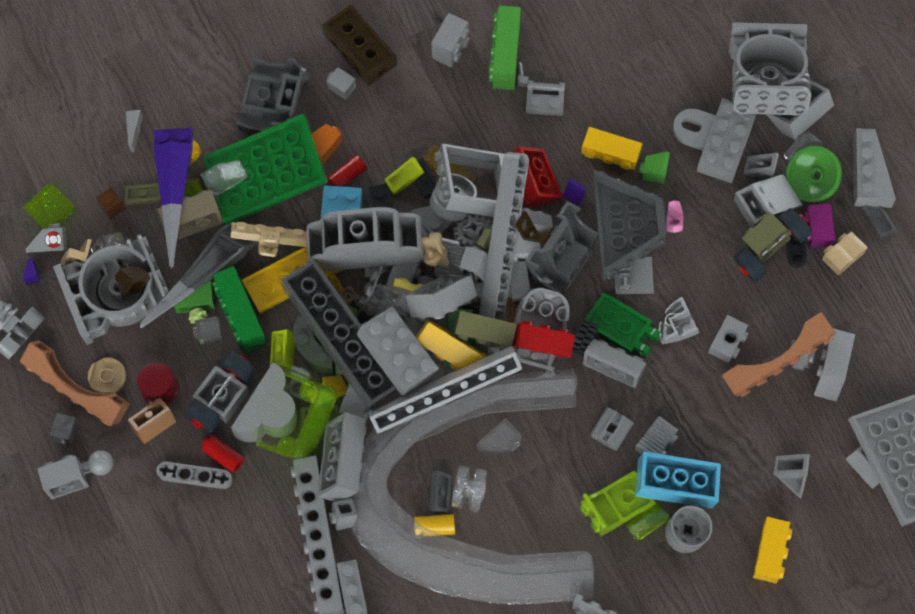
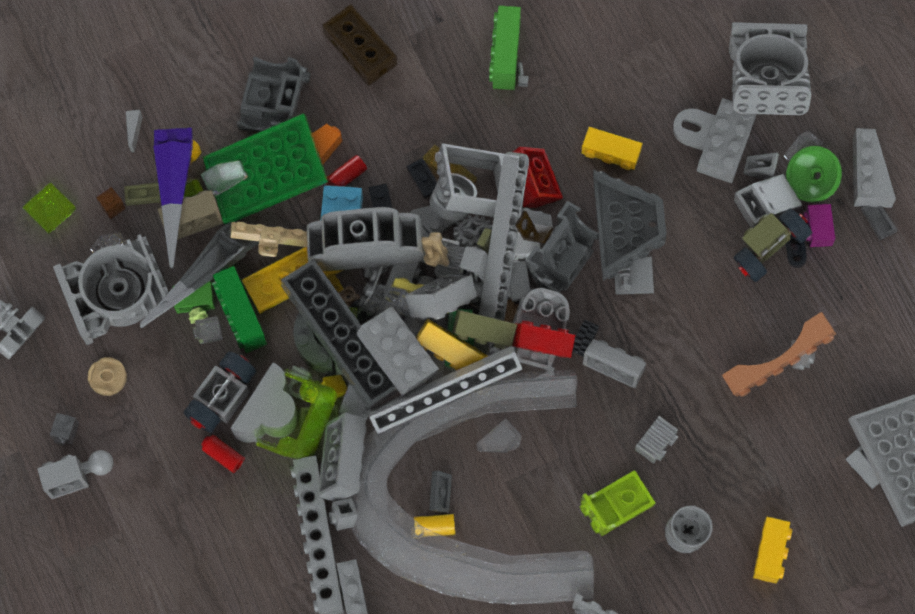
(31, 273): dark purple slope -> none
(43, 362): nougat arch -> none
(49, 239): light grey slope -> none
(74, 255): tan panel -> none
(131, 279): dark brown slope -> none
(152, 420): medium nougat brick -> none
(157, 382): dark red hat -> none
(195, 471): light grey beam -> none
(282, 349): neon yellow slope -> none
(341, 83): light grey brick -> none
(404, 175): neon yellow tile -> none
(450, 40): light grey brick -> none
(469, 488): clear wheel -> none
(545, 103): light grey plate -> none
(574, 192): dark purple slope -> none
(614, 439): light grey piece -> none
(622, 325): green tile -> none
(647, 522): clear neon green tile -> none
(655, 167): bright green slope -> none
(675, 217): bright pink hair -> none
(677, 323): light grey brick -> none
(678, 480): medium azure brick -> none
(730, 328): light grey brick -> none
(792, 471): light grey slope -> none
(797, 124): light grey slope -> none
(834, 365): light grey wedge -> none
(844, 252): tan brick -> none

